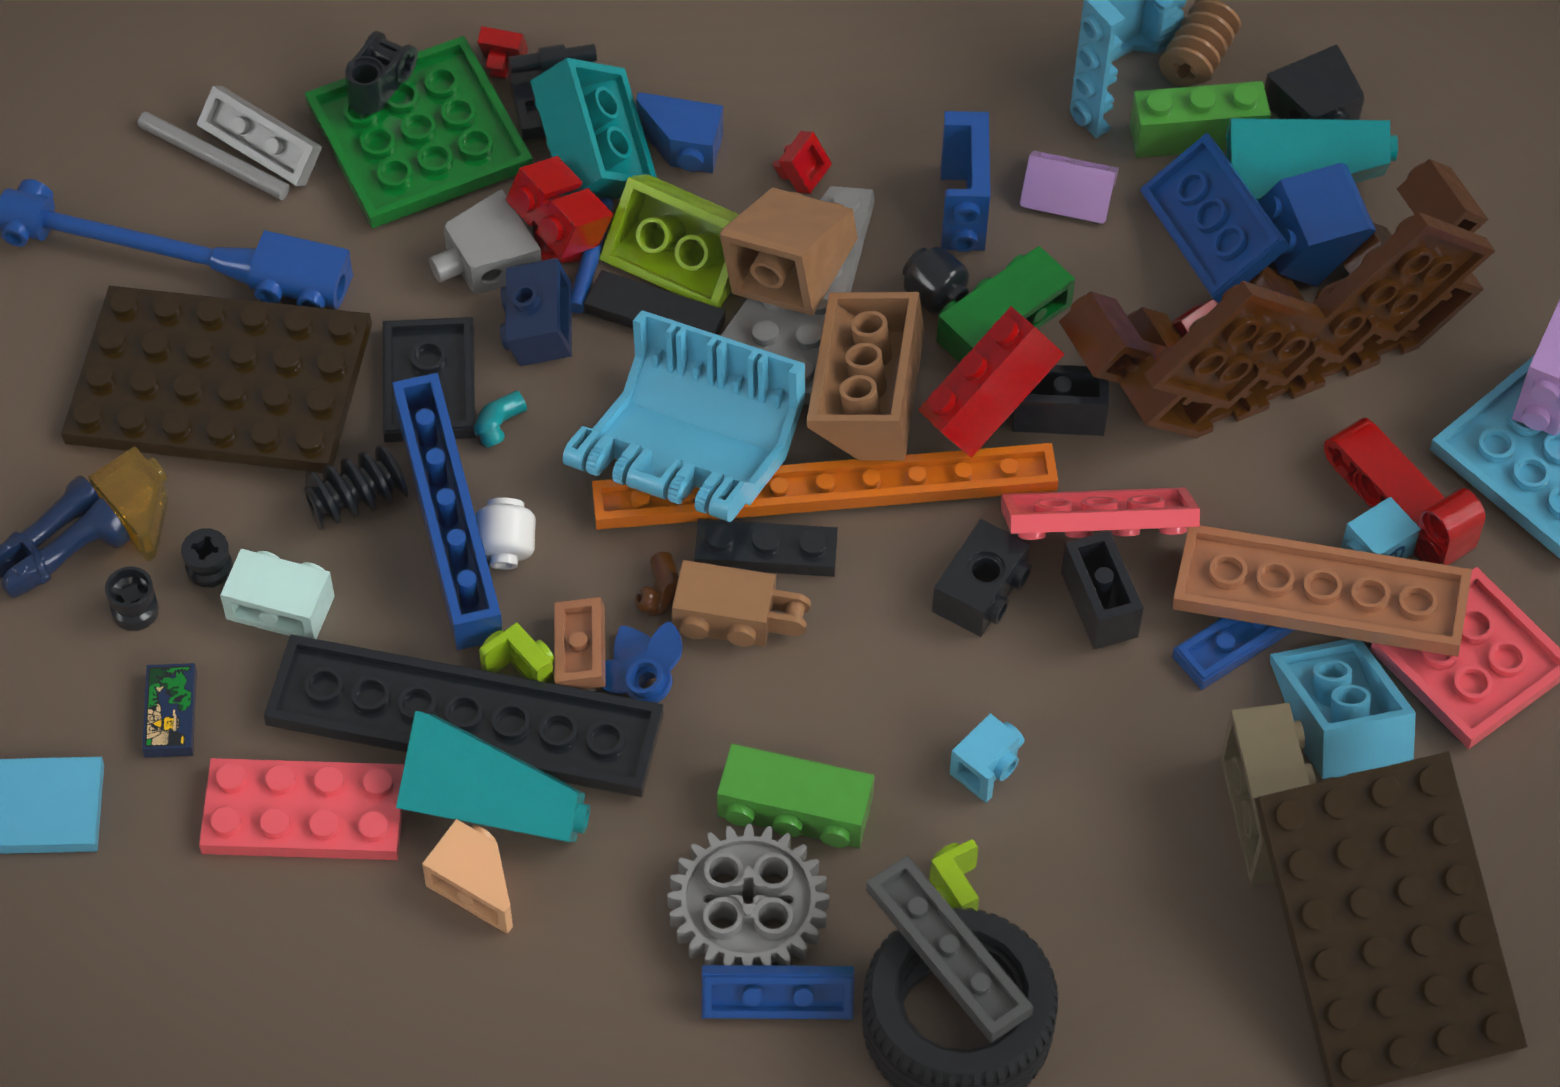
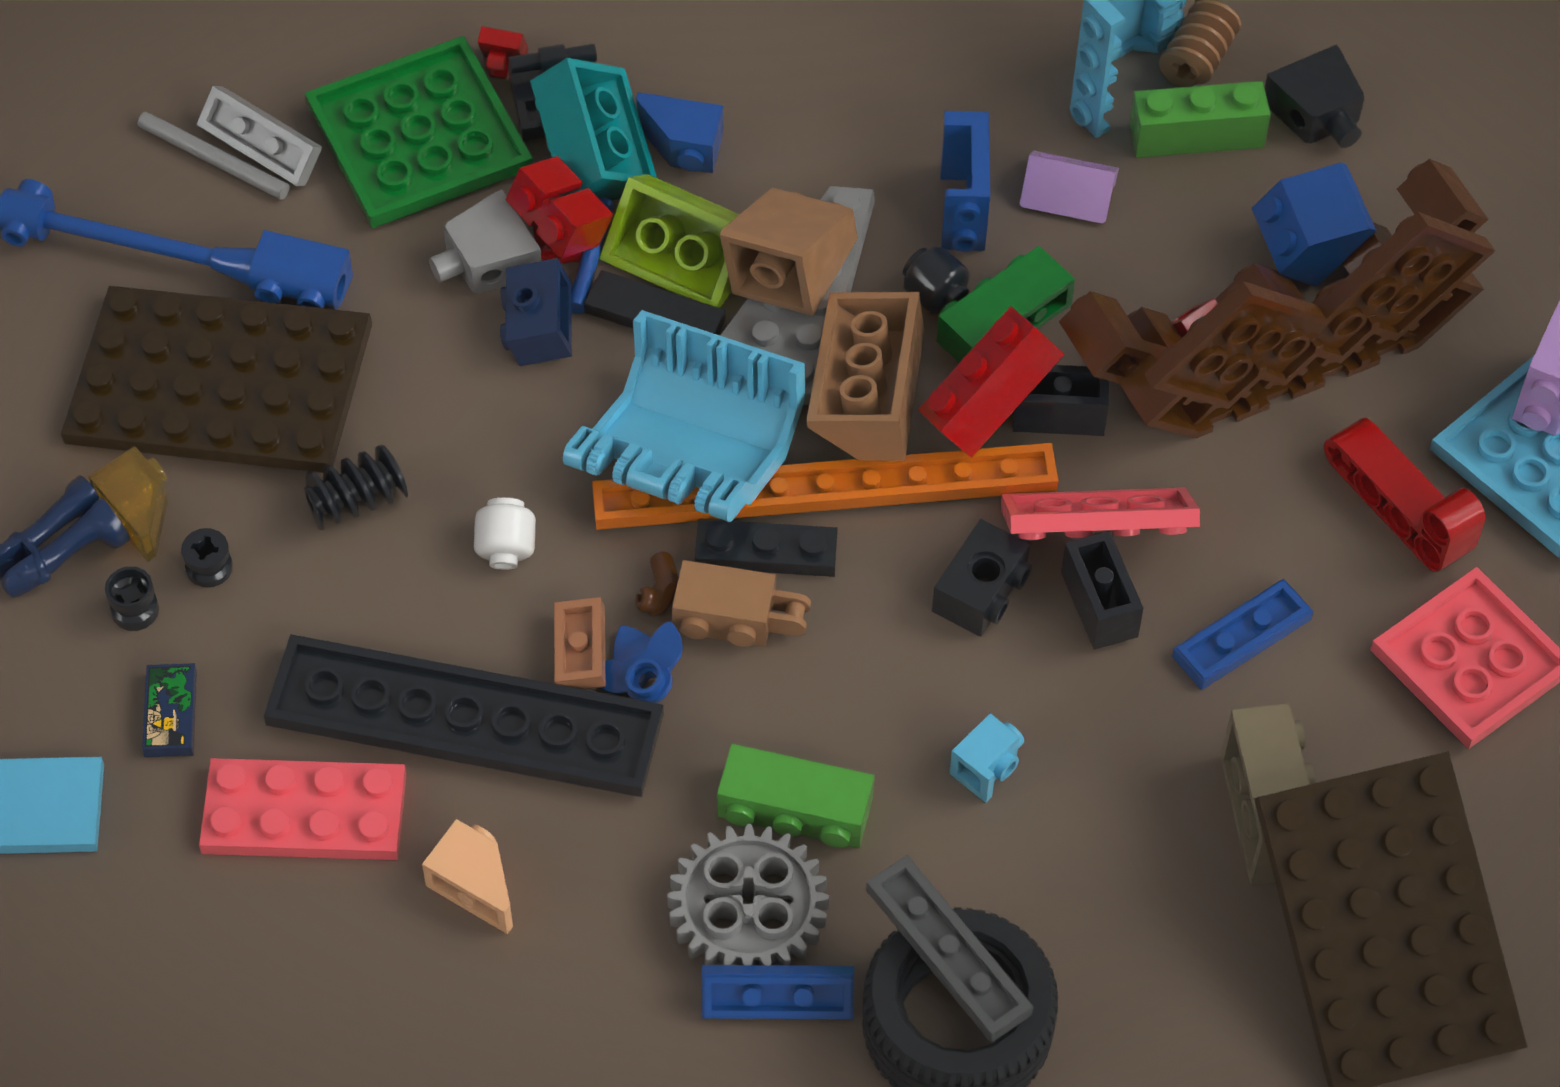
(277, 594): light aqua brick -> none
(377, 72): black piece -> none
(426, 348): black tile -> none
(447, 510): blue brick -> none
(477, 783): teal slope -> none
(495, 414): teal arm -> none
(515, 646): lime bracket -> none
(803, 162): red tile -> none
(948, 873): lime bracket -> none
(1214, 217): blue tile -> none
(1281, 148): teal slope -> none
(1323, 589): nougat plate -> none
(1346, 706): medium azure slope -> none
(1382, 531): medium azure brick -> none

